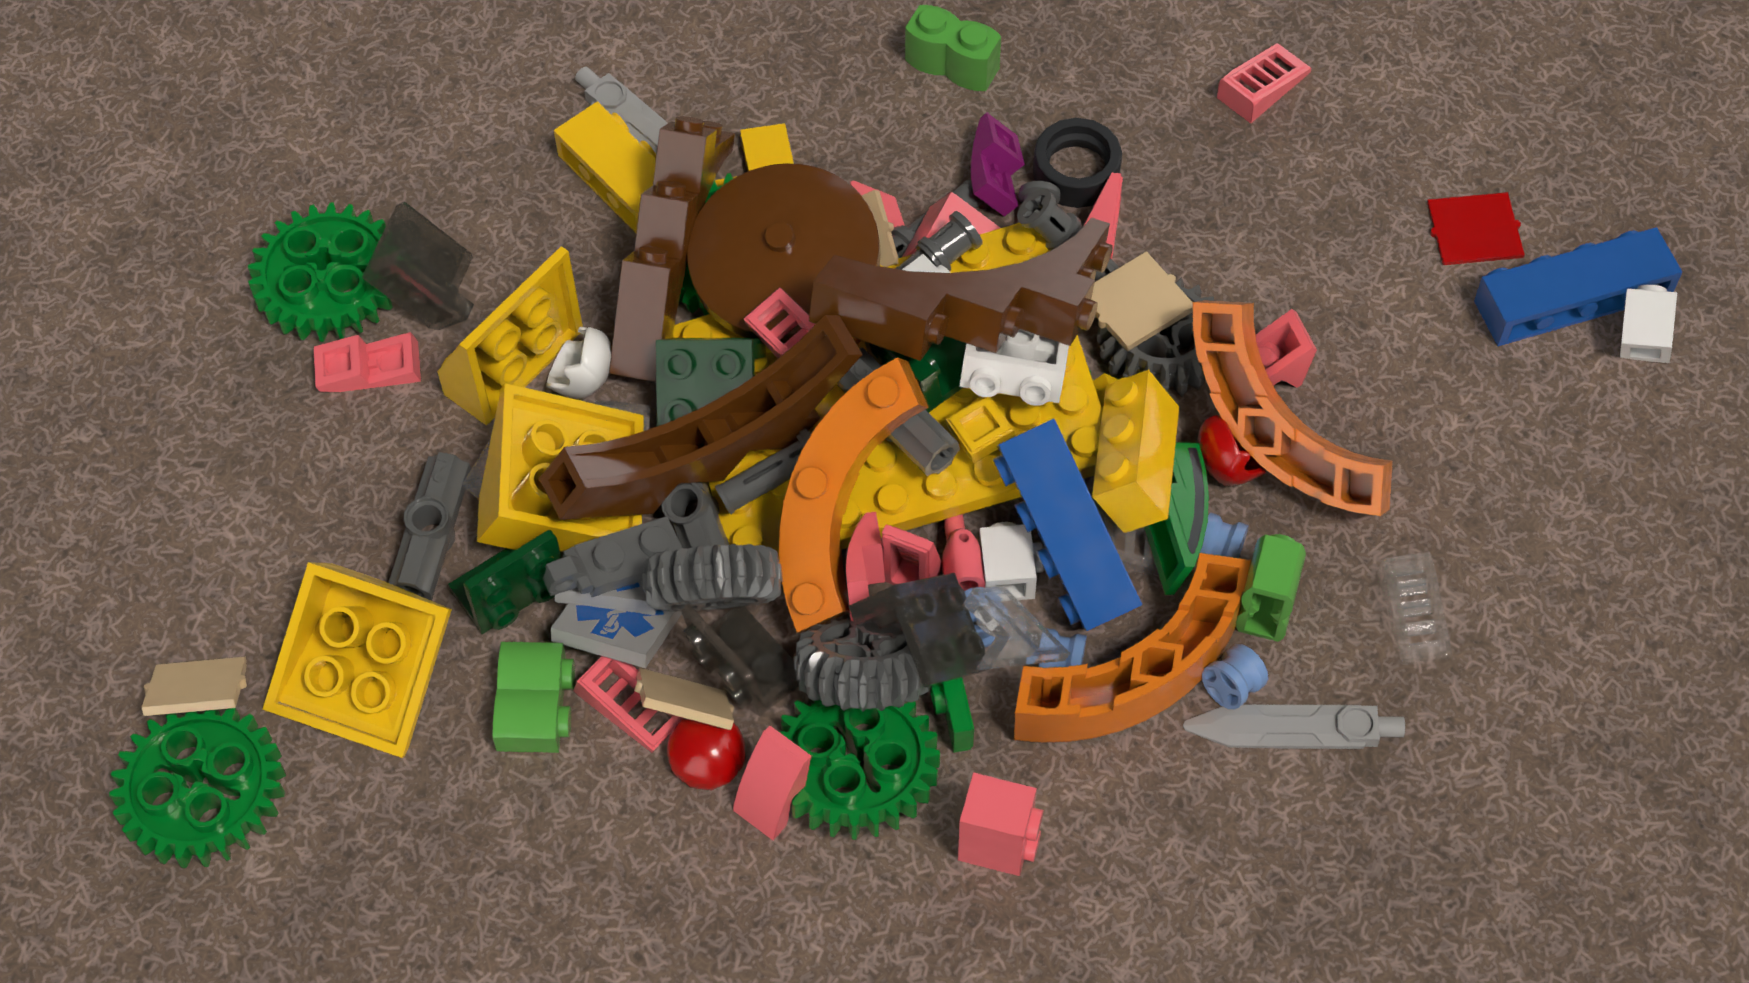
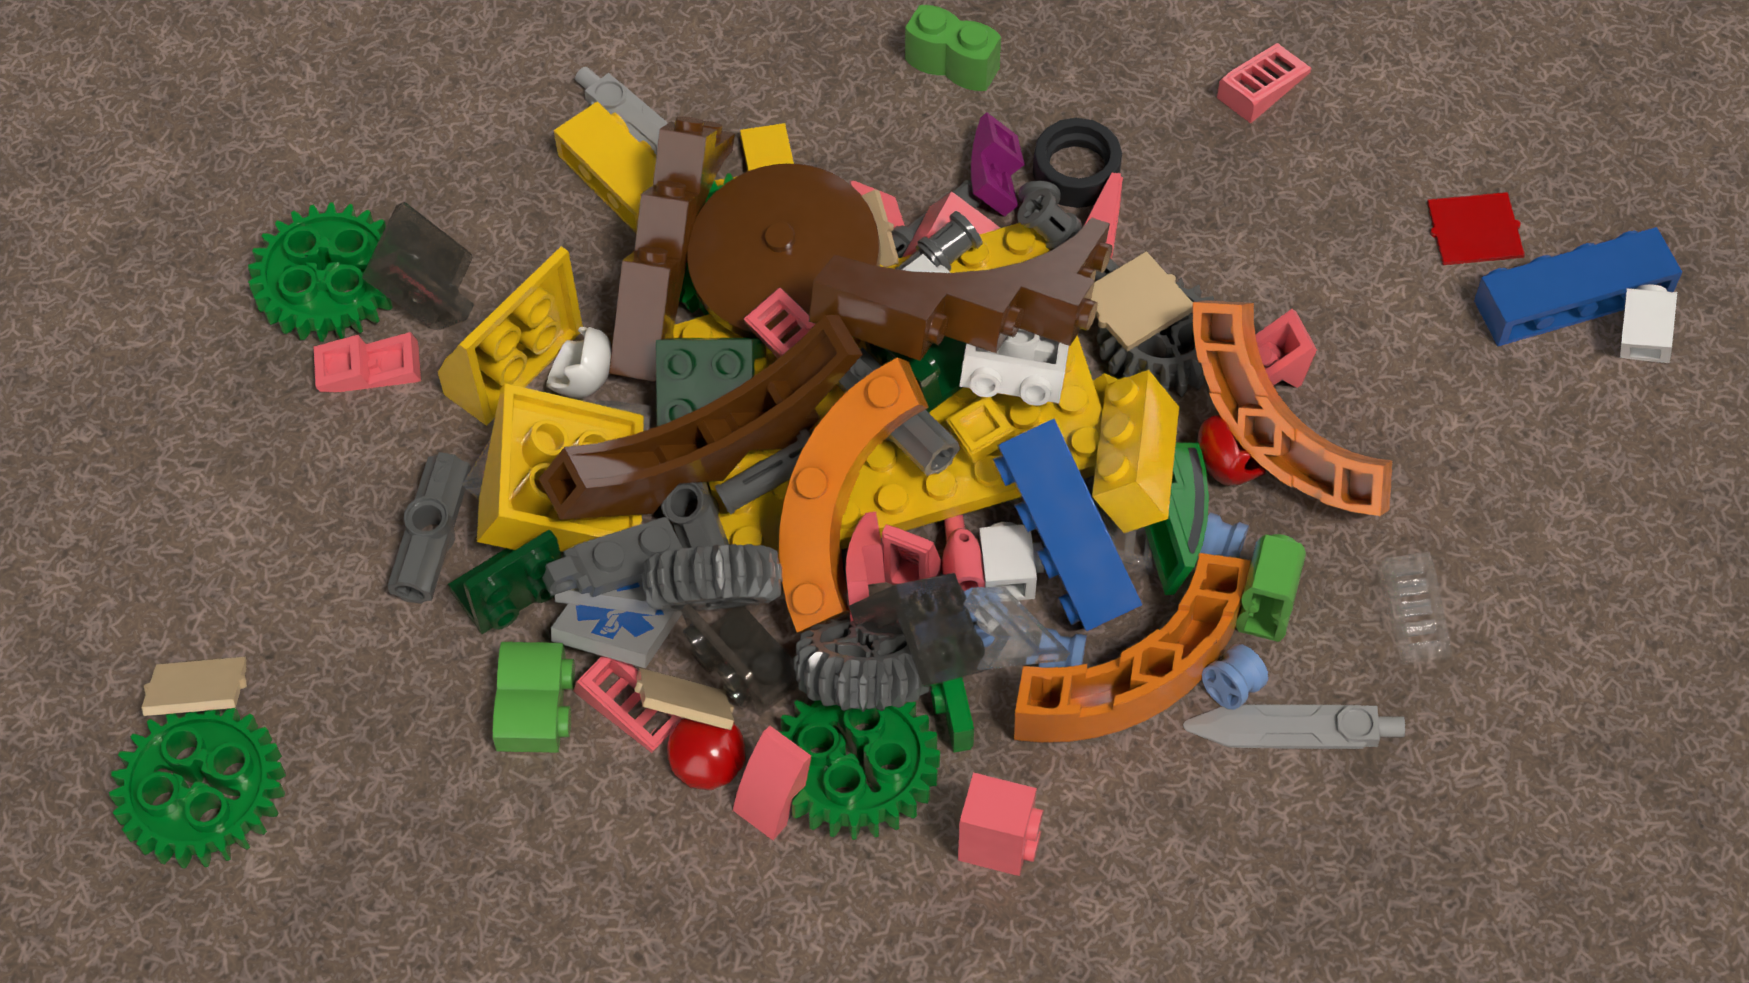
(357, 657): yellow slope -> none

